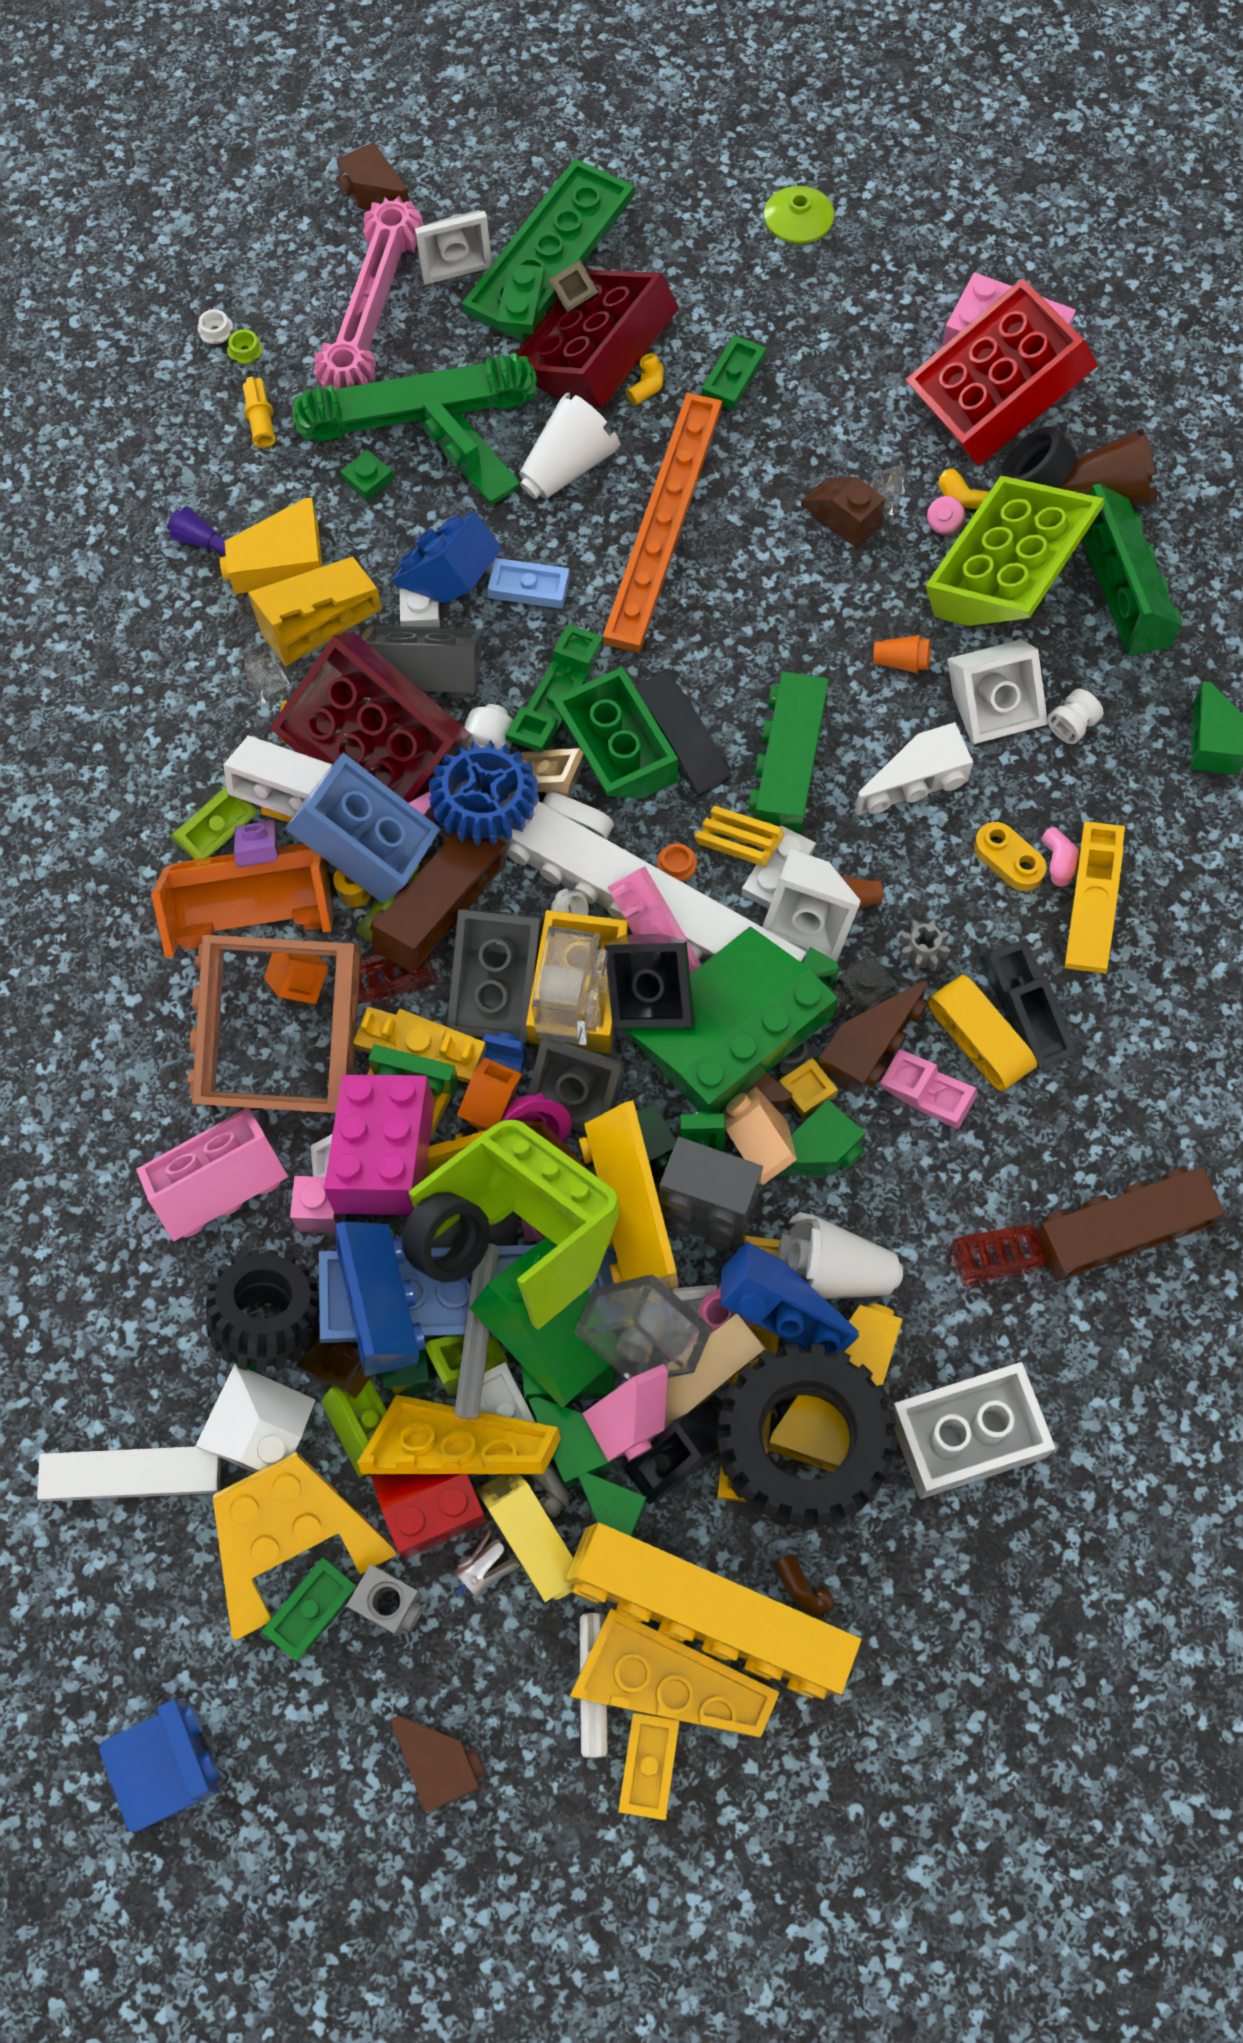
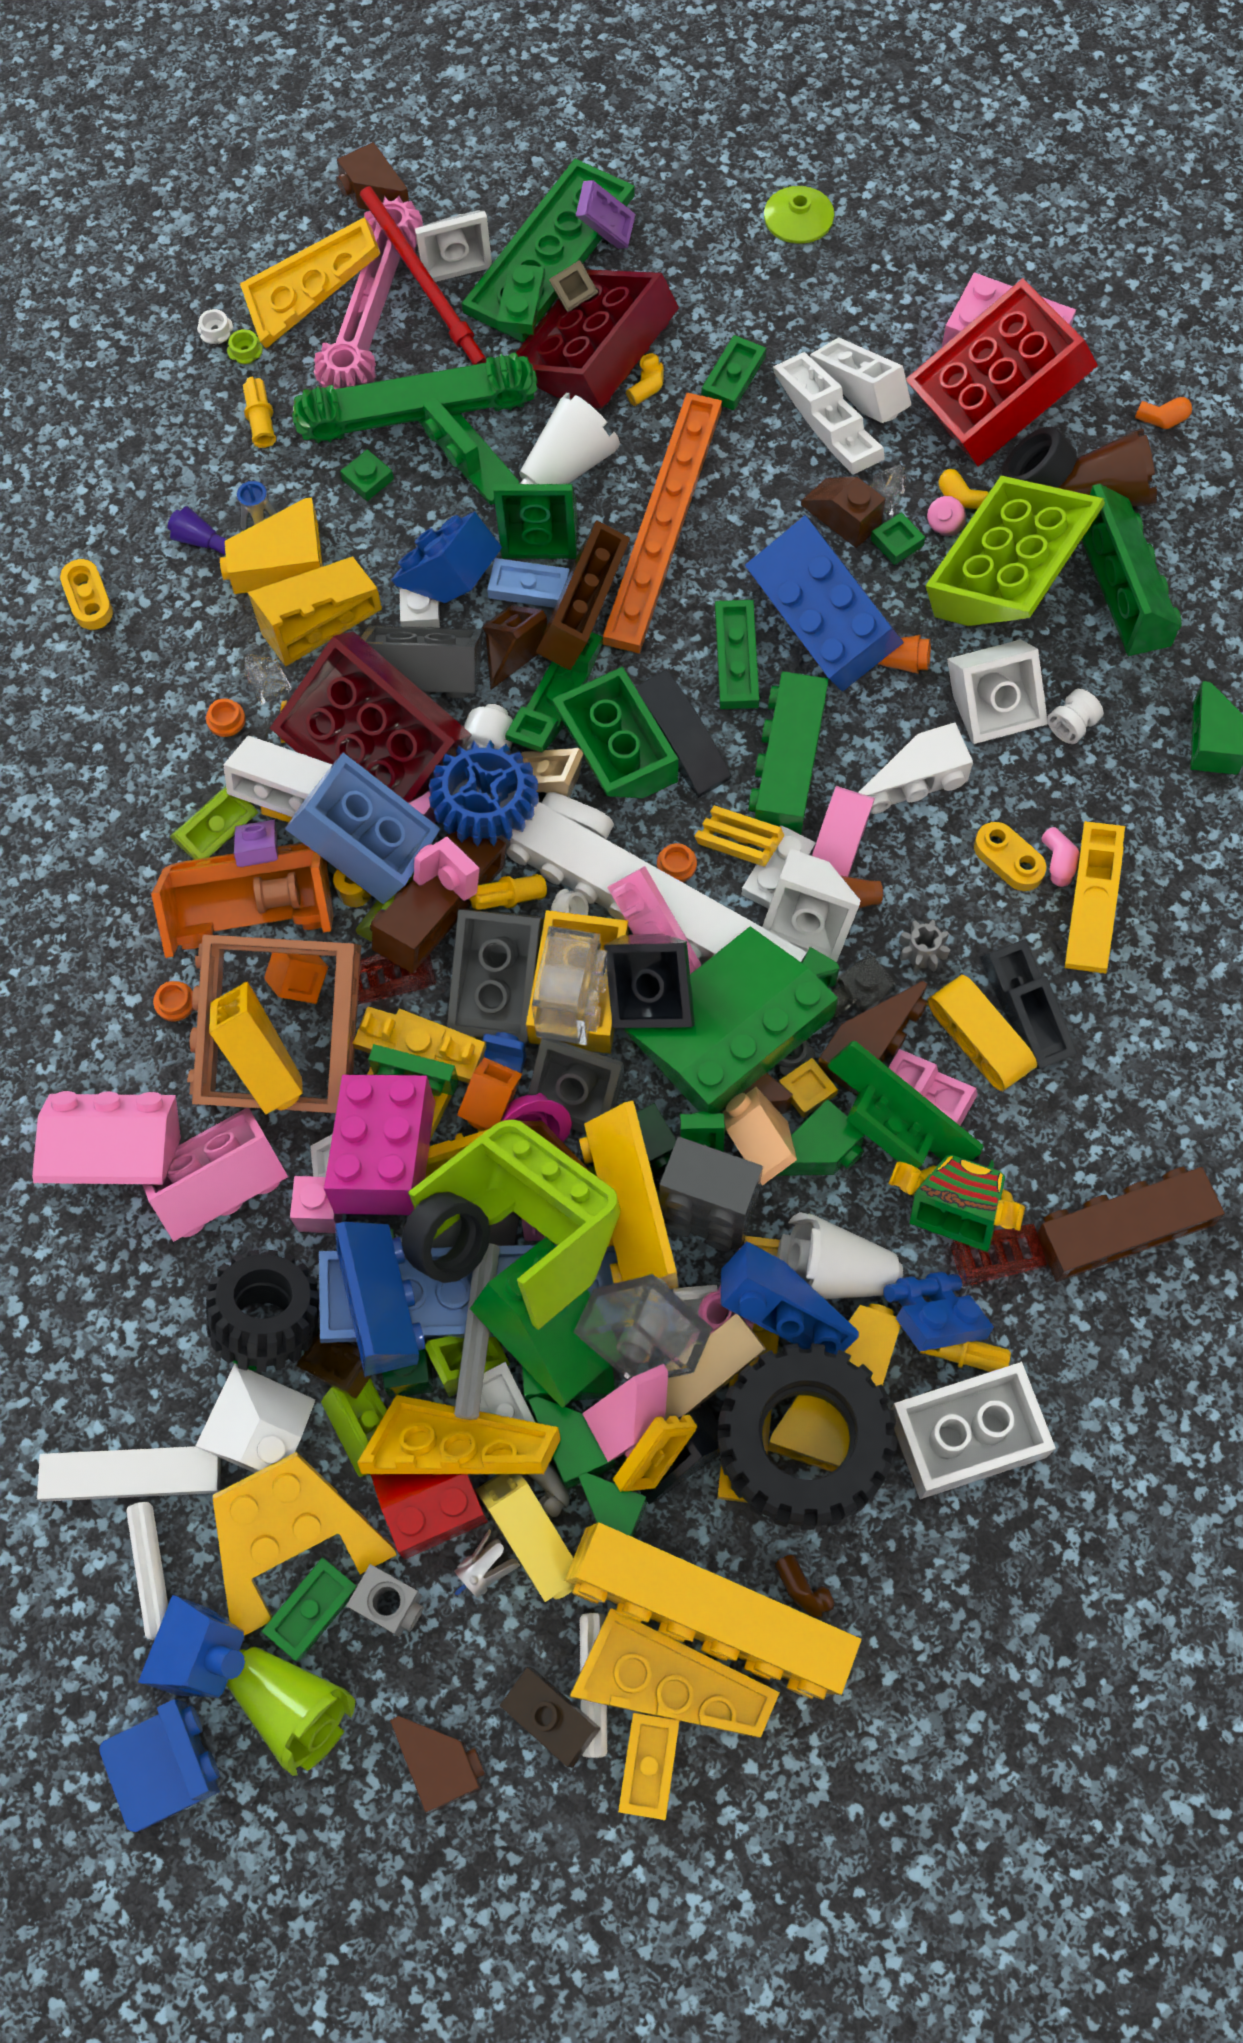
(88, 596): none -> yellow plate
(106, 1138): none -> bright pink slope
(147, 1566): none -> white axle
(173, 1001): none -> orange plate
(193, 1651): none -> blue torso
(225, 717): none -> orange plate
(253, 500): none -> piece
(255, 1049): none -> yellow slope
(276, 892): none -> nougat bush
(290, 1708): none -> lime cone
(306, 279): none -> yellow wing
(451, 865): none -> bright pink bracket
(459, 330): none -> red bar
(509, 892): none -> yellow axle
(512, 640): none -> reddish brown slope
(536, 520): none -> green slope
(550, 1717): none -> dark brown plate
(583, 595): none -> reddish brown brick
(605, 214): none -> medium lavender plate
(655, 1453): none -> yellow tile
(736, 654): none -> green plate
(823, 604): none -> blue brick
(827, 413): none -> white slope
(843, 829): none -> bright pink slope
(867, 379): none -> white slope
(896, 1113): none -> green bracket
(897, 538): none -> green plate
(942, 1321): none -> blue plate
(959, 1199): none -> torso
(974, 1354): none -> yellow axle
(1165, 415): none -> orange arm

